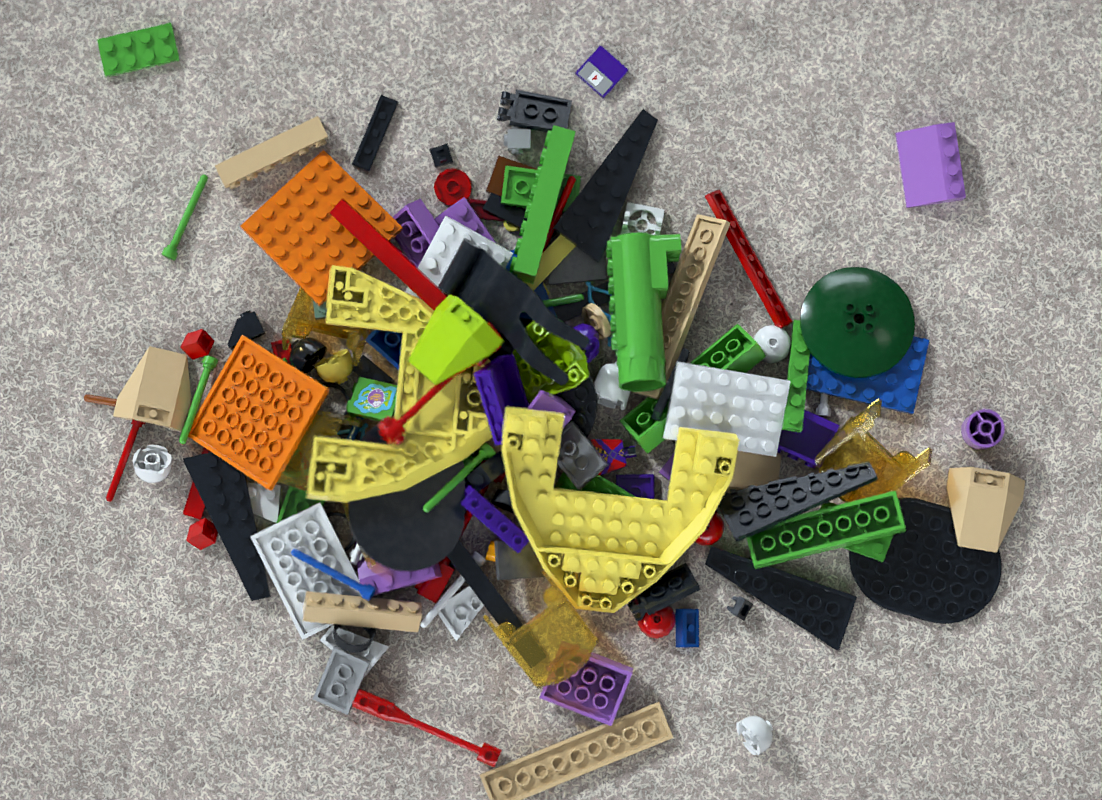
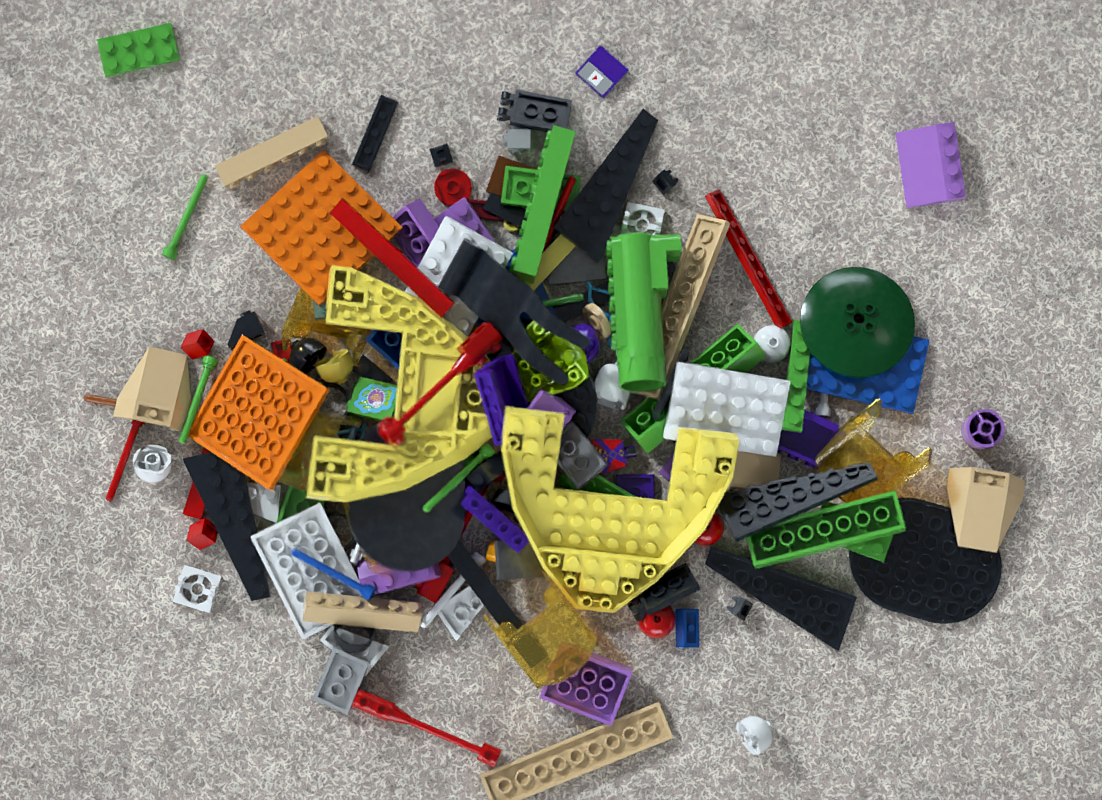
(188, 571): none -> white piece
(453, 341): lime wedge -> none
(664, 181): none -> black tile

